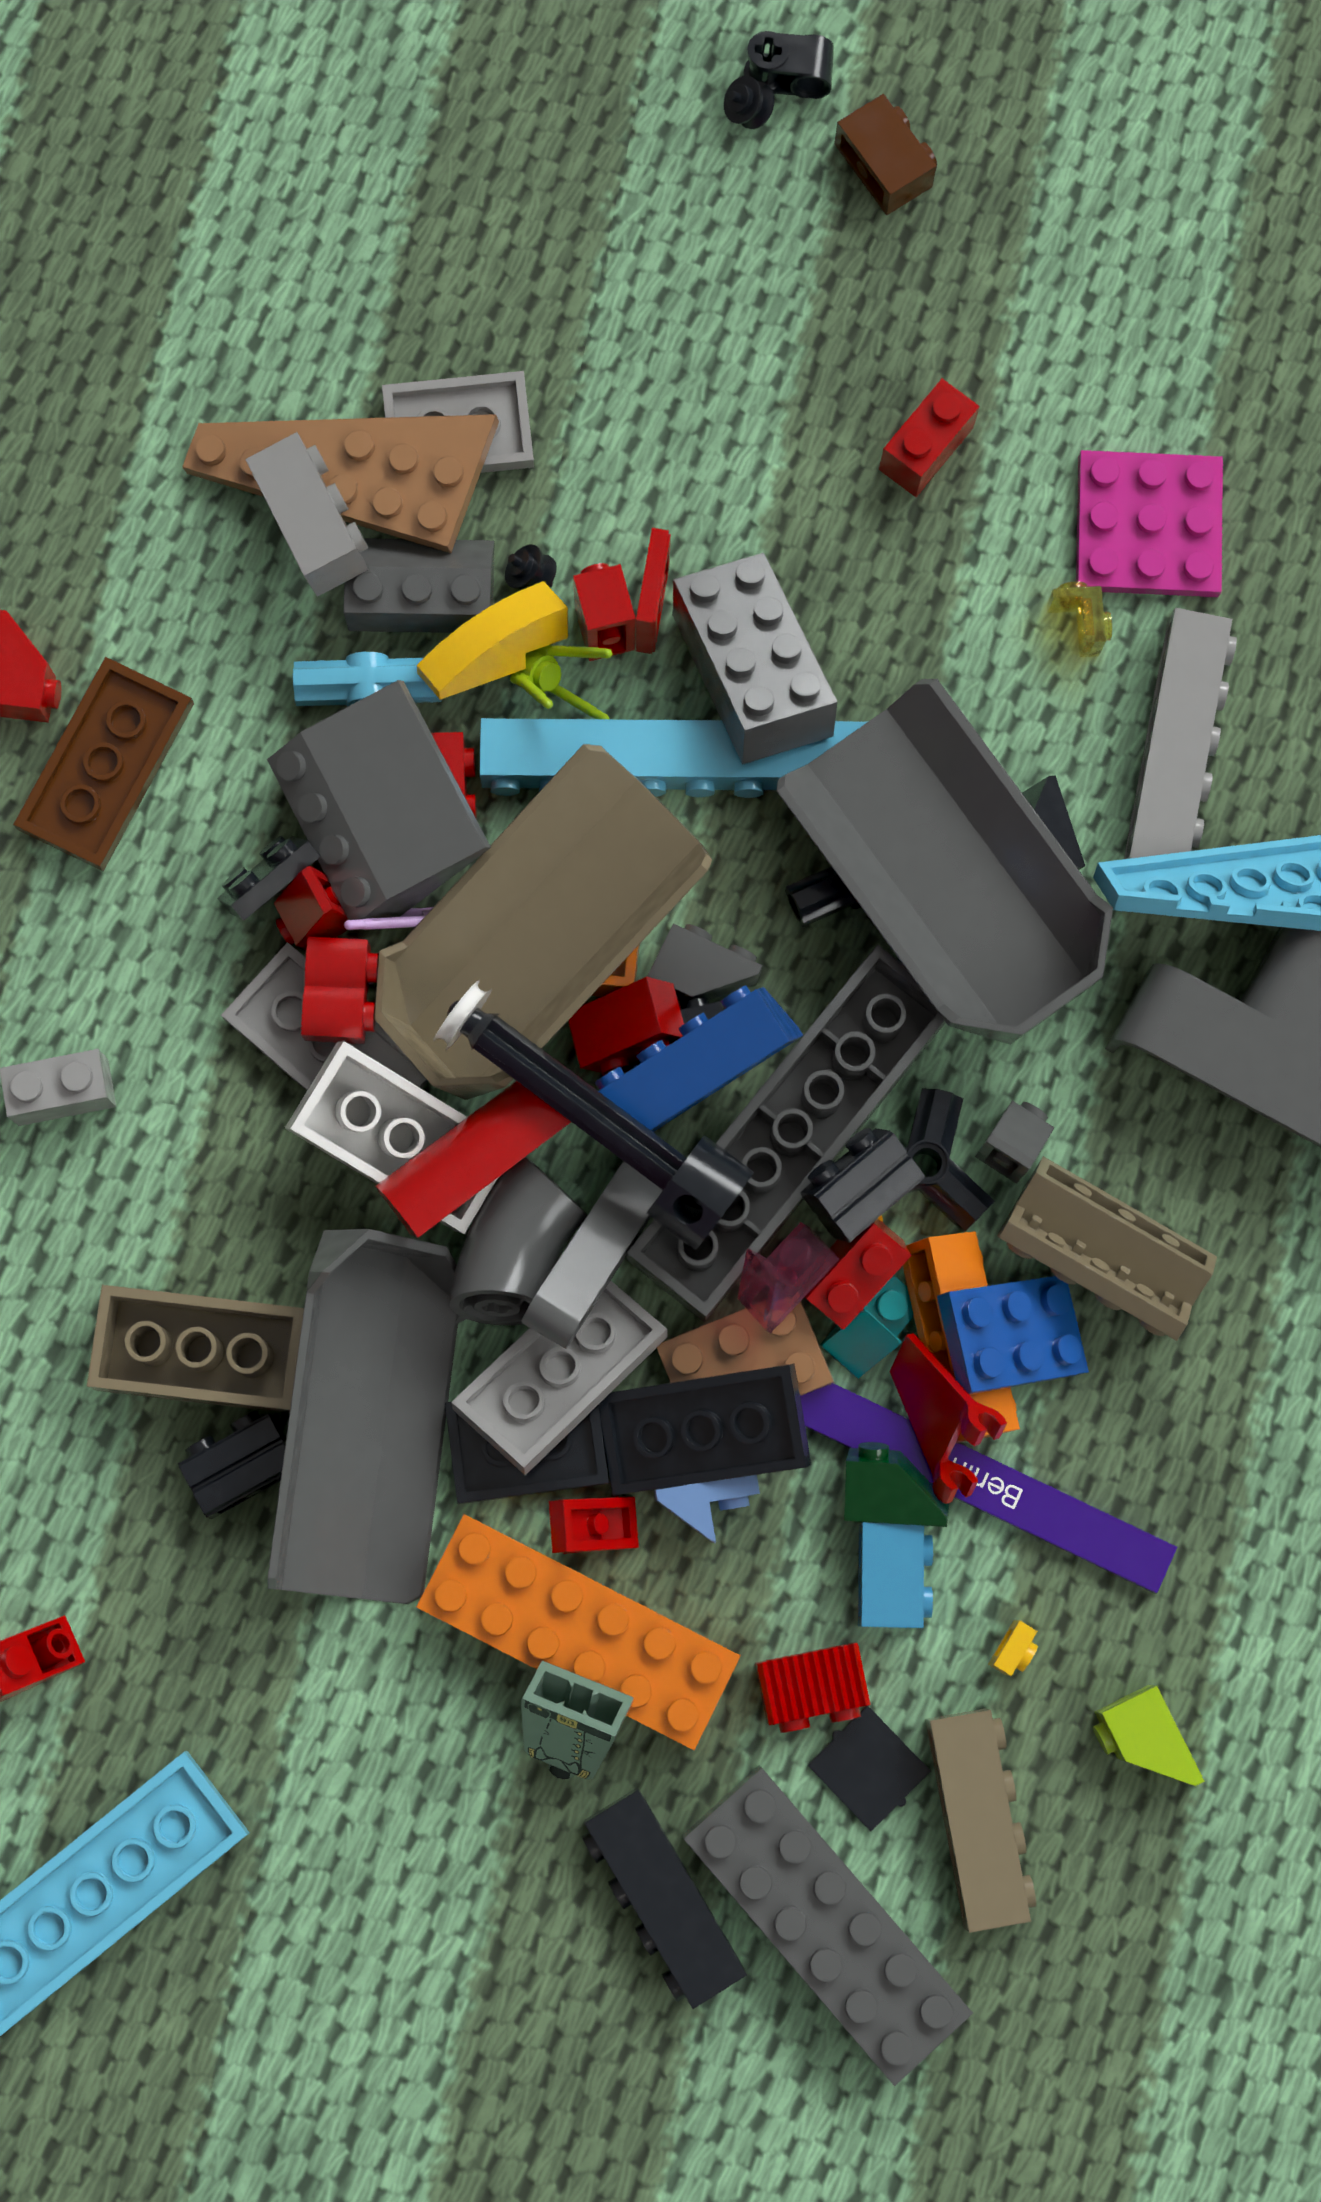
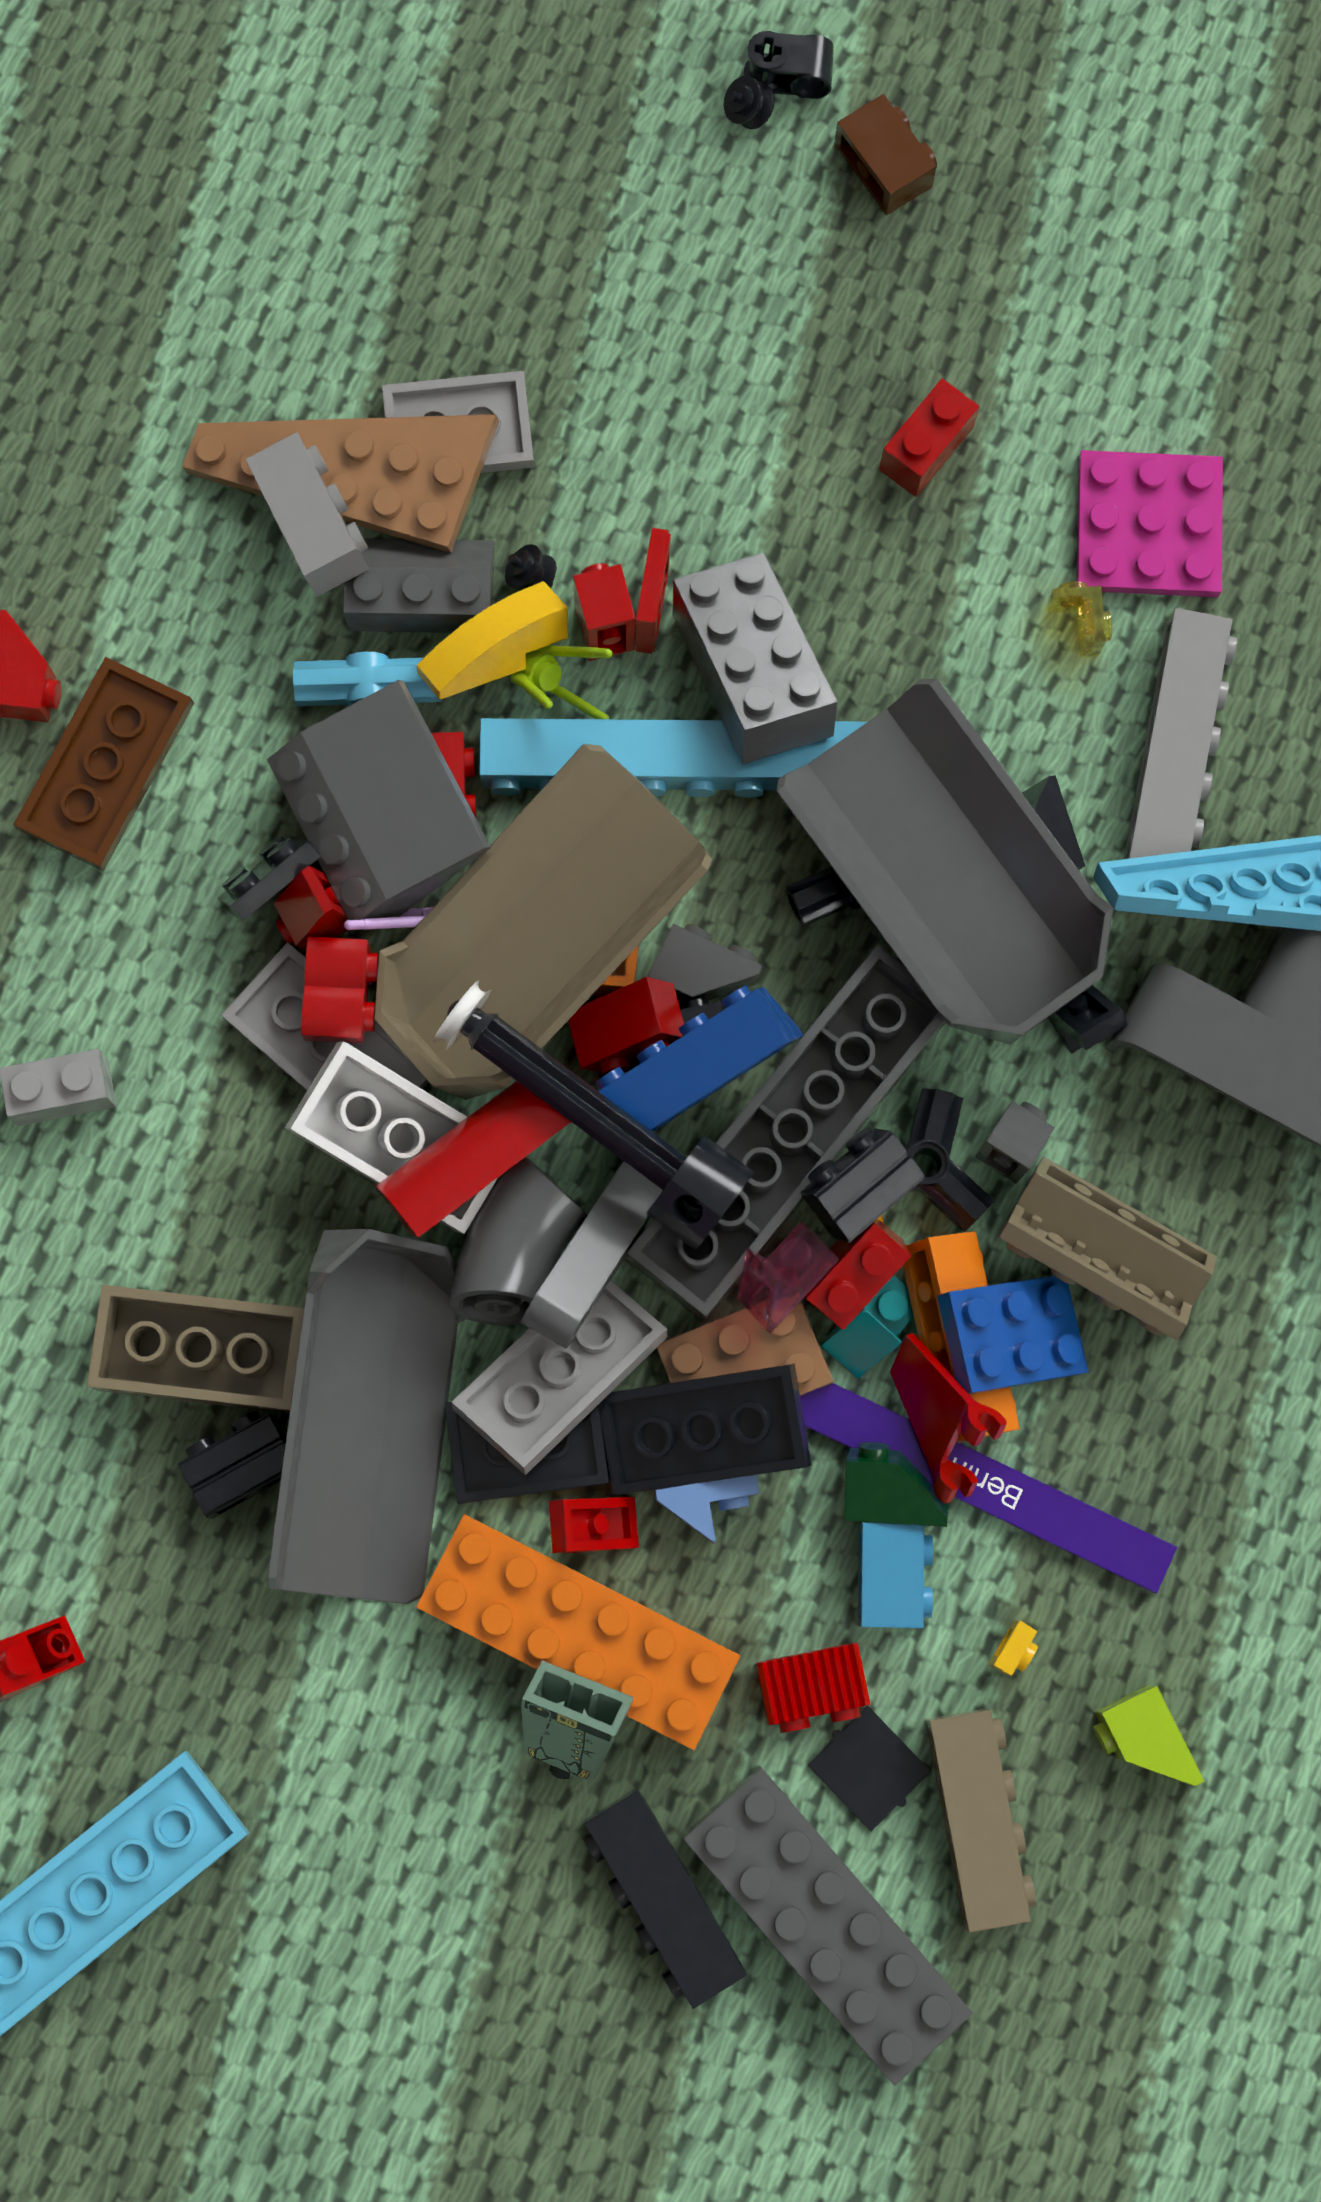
(1087, 1020): none -> black slope

